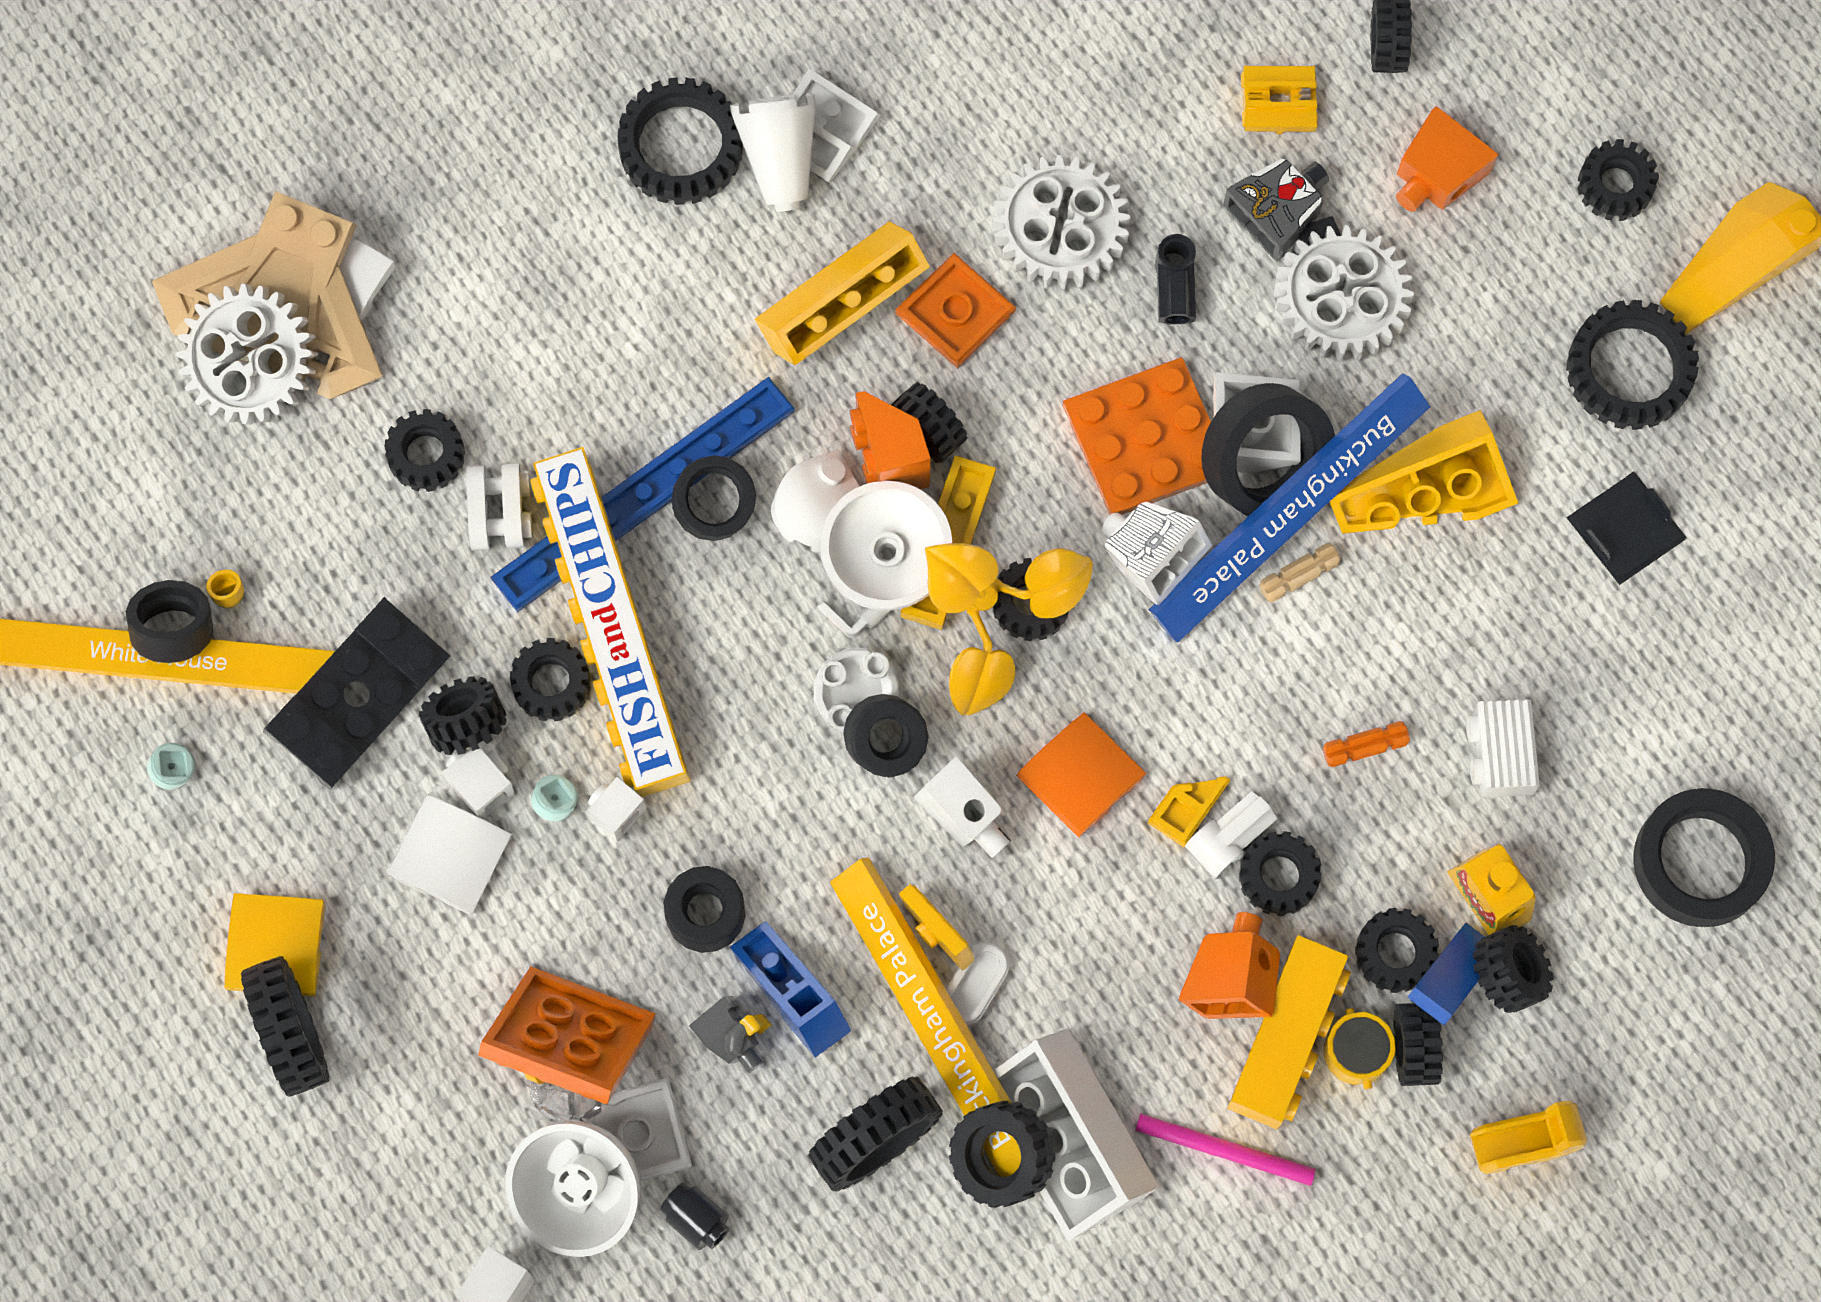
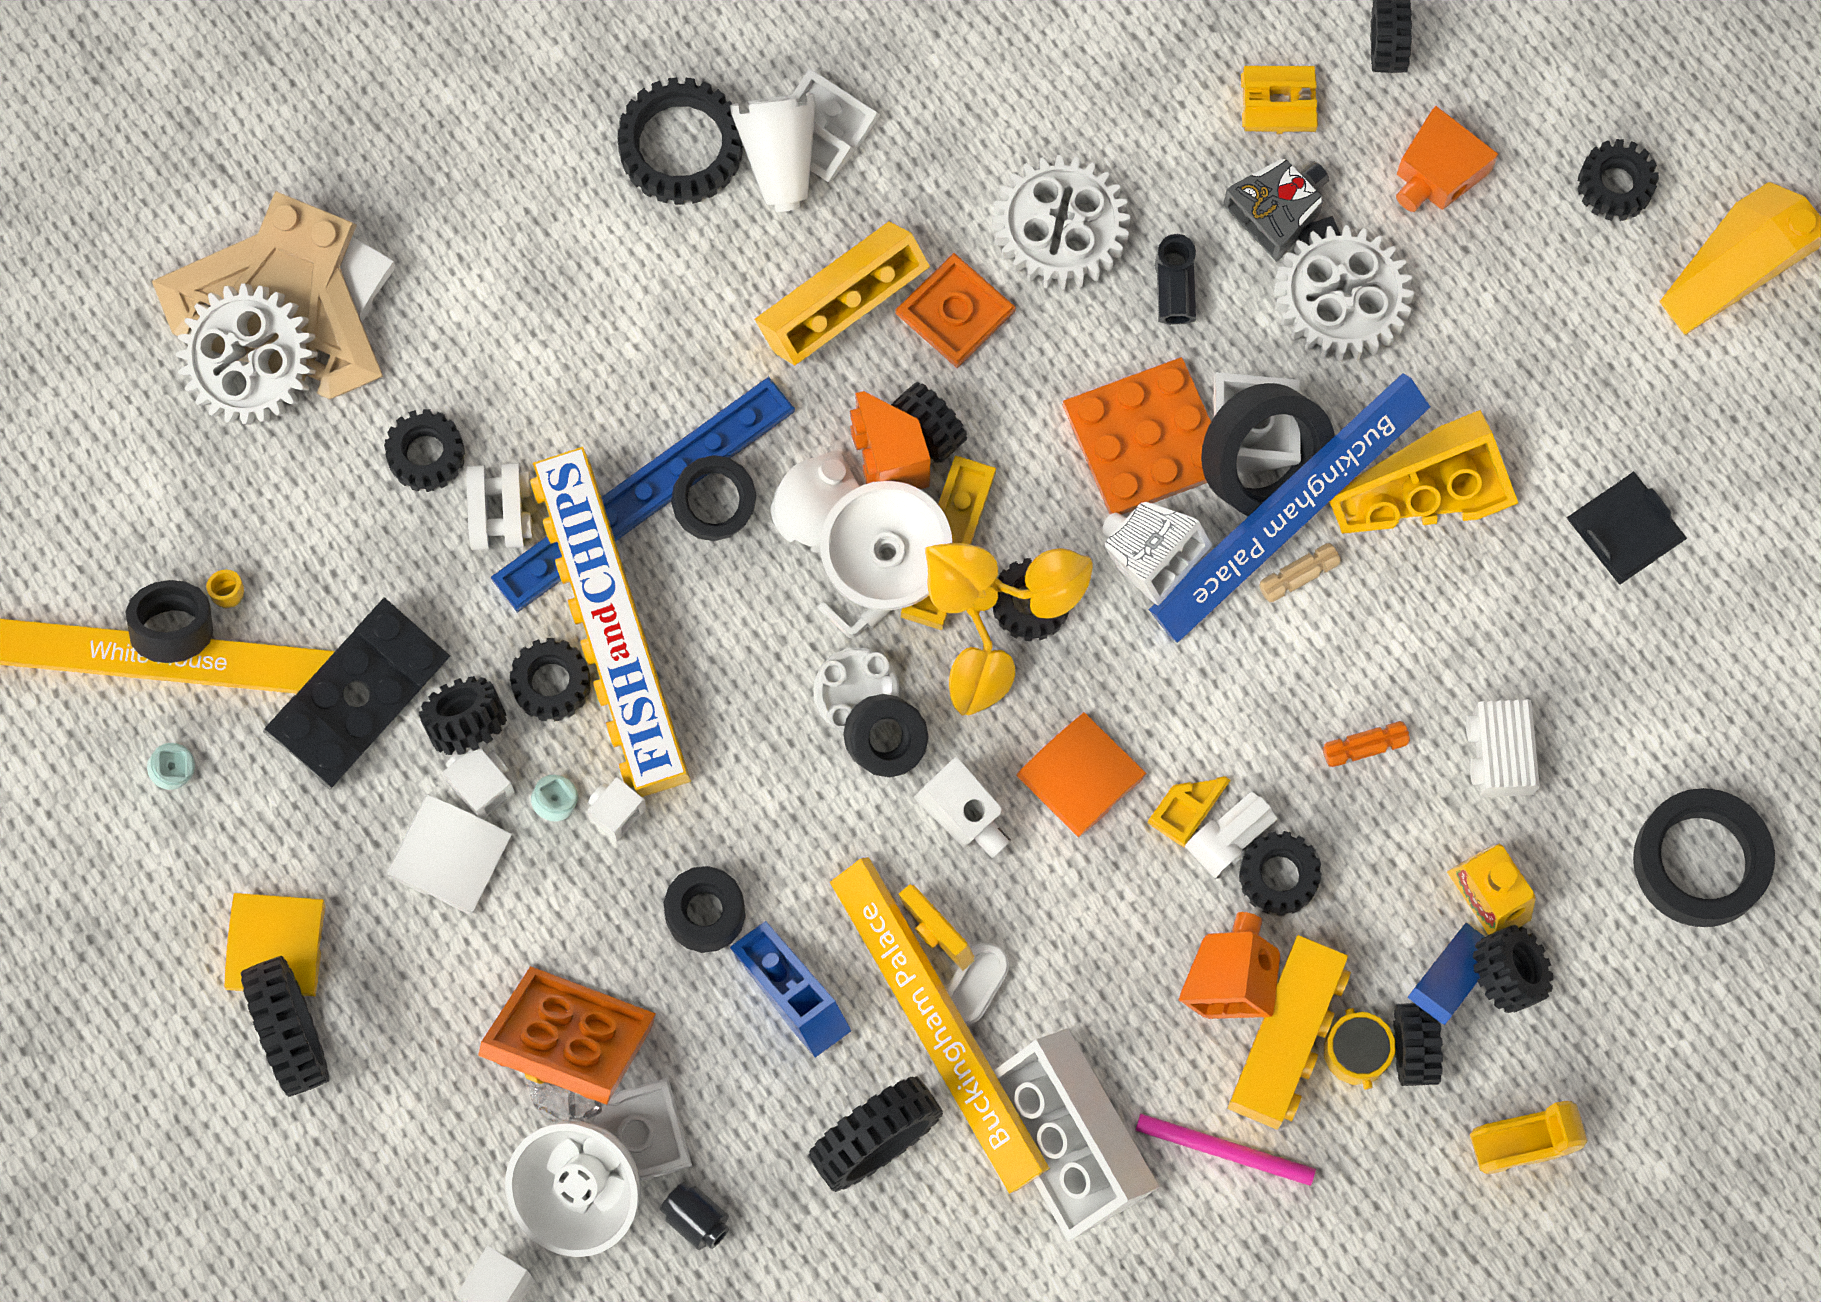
(730, 1035): dark grey piece -> none
(969, 1160): black tyre -> none
(1408, 925): black tyre -> none
(1649, 320): black tyre -> none

